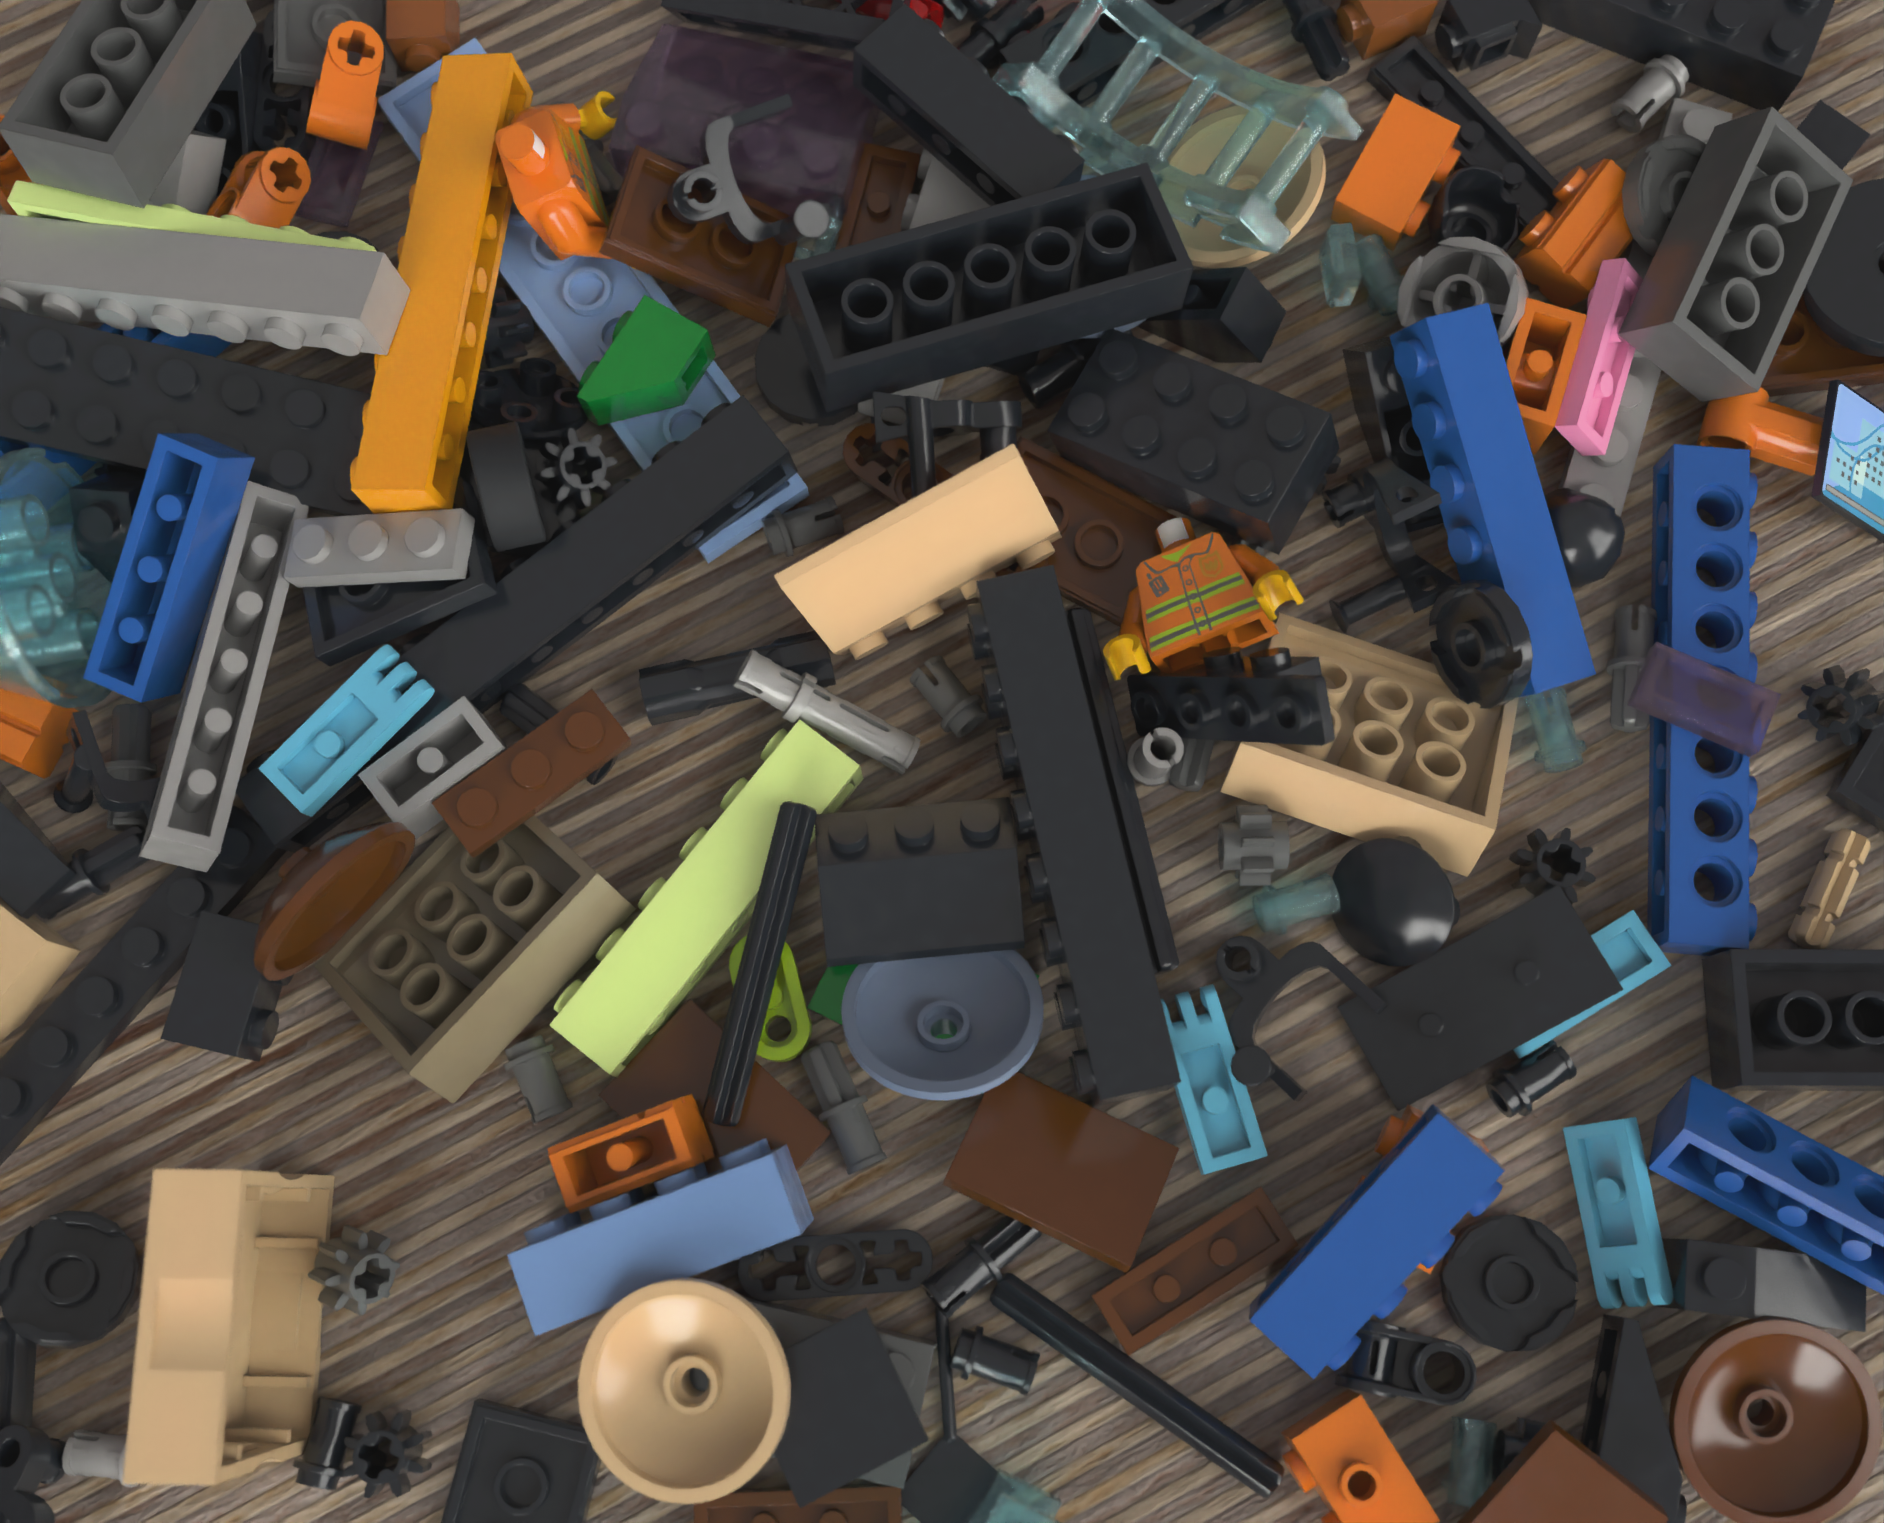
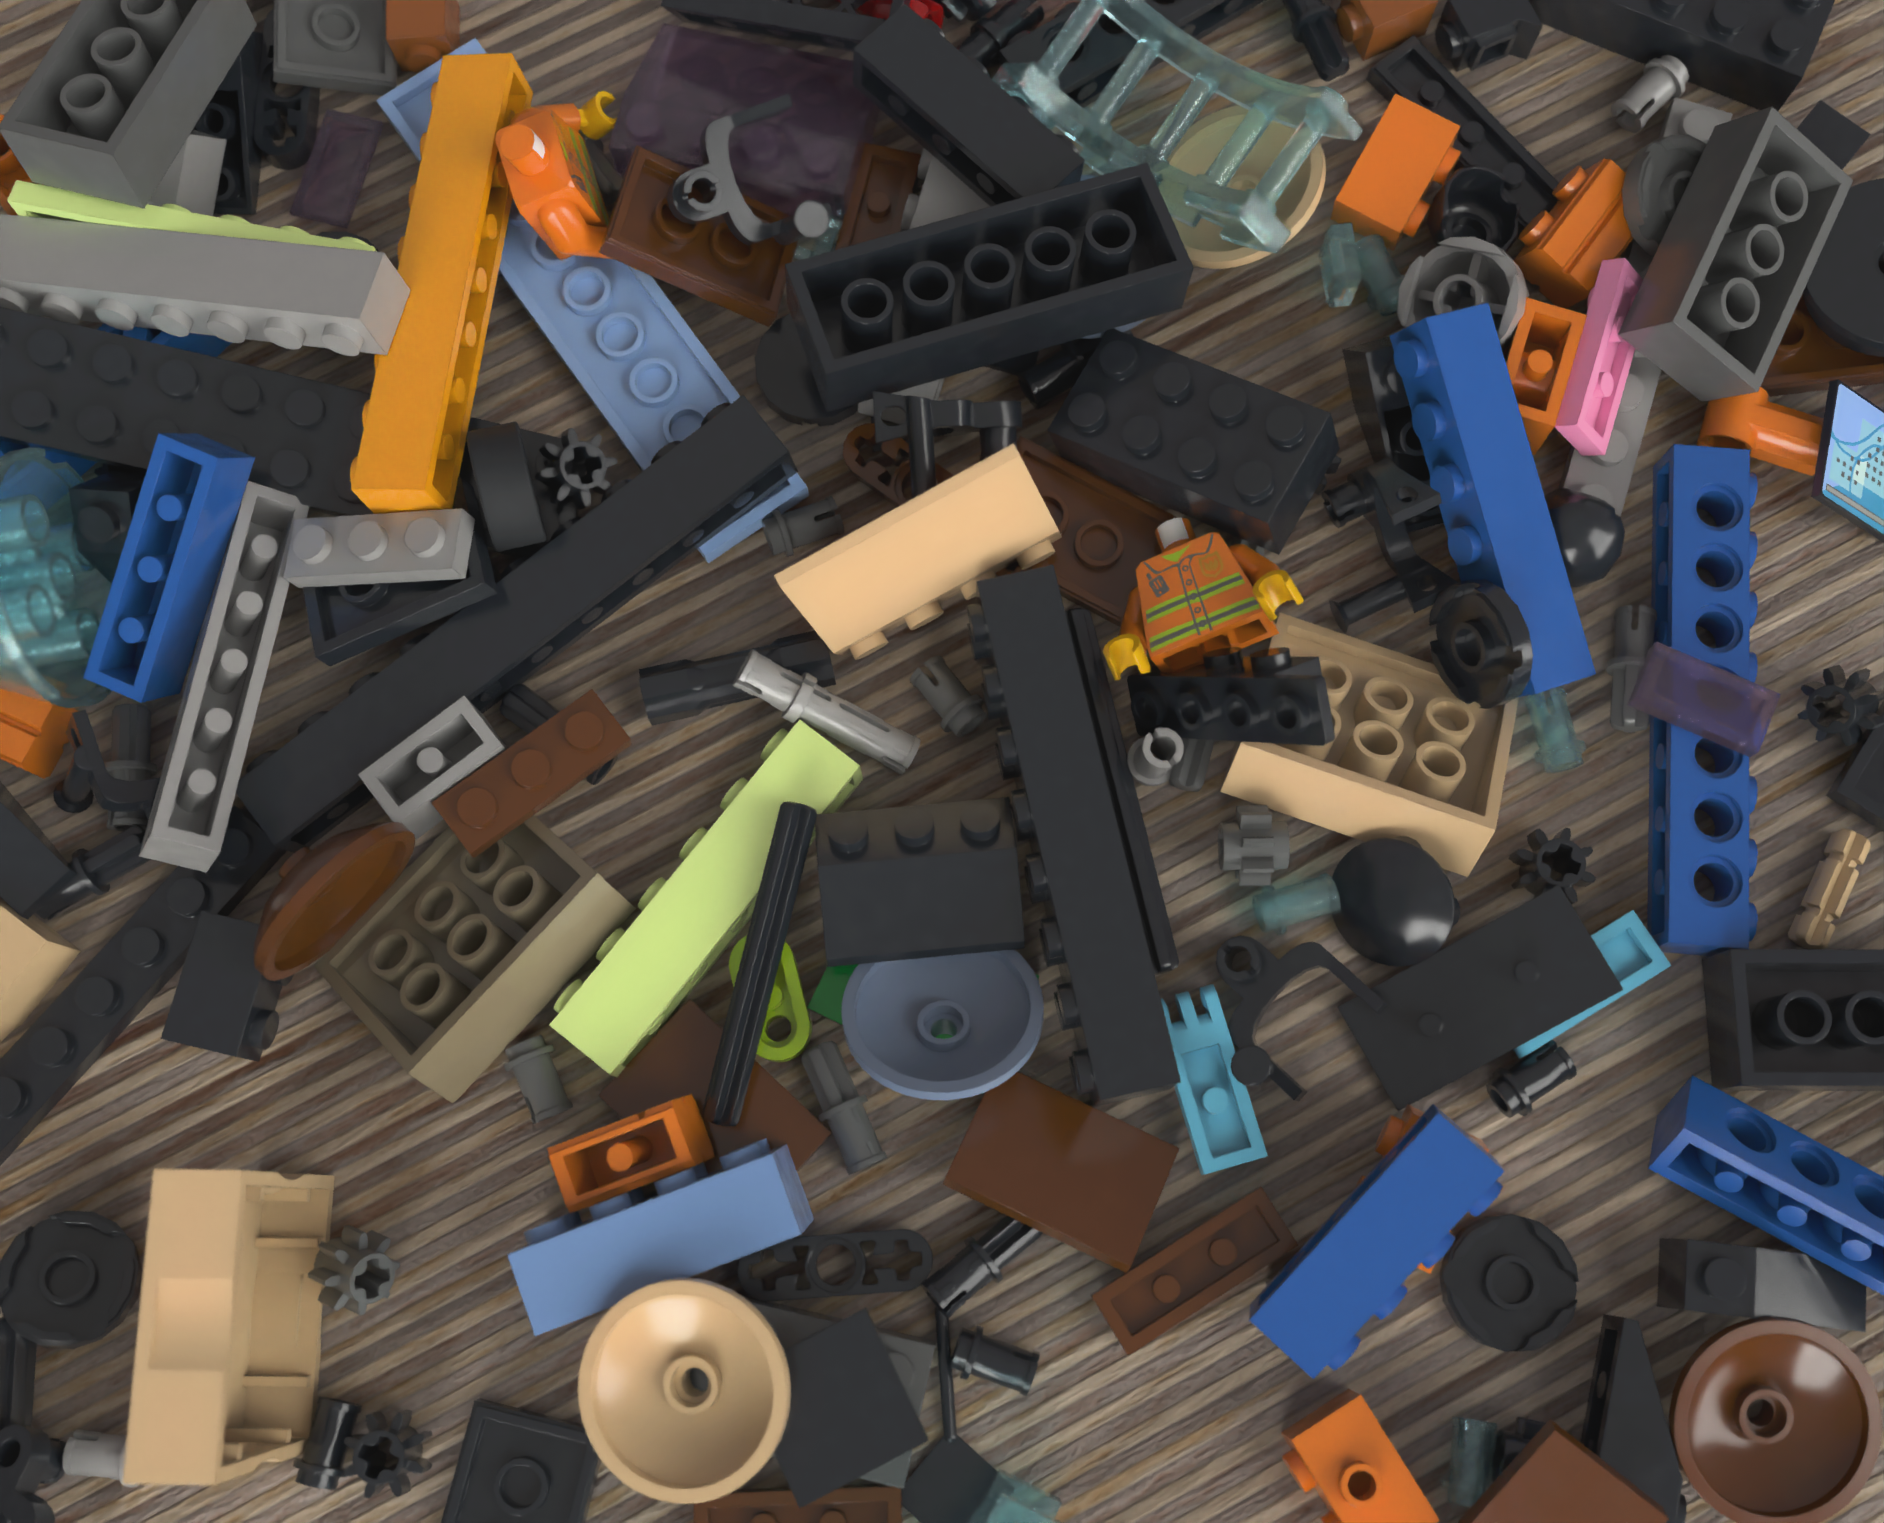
(265, 194): orange piece -> none
(346, 93): orange piece -> none
(346, 731): medium azure hinge -> none
(508, 331): black gear -> none
(530, 396): black dish -> none
(648, 367): green slope -> none
(1137, 1385): black axle -> none
(1223, 317): black slope -> none
(1392, 1364): black piece -> none
(1618, 1214): medium azure hinge -> none

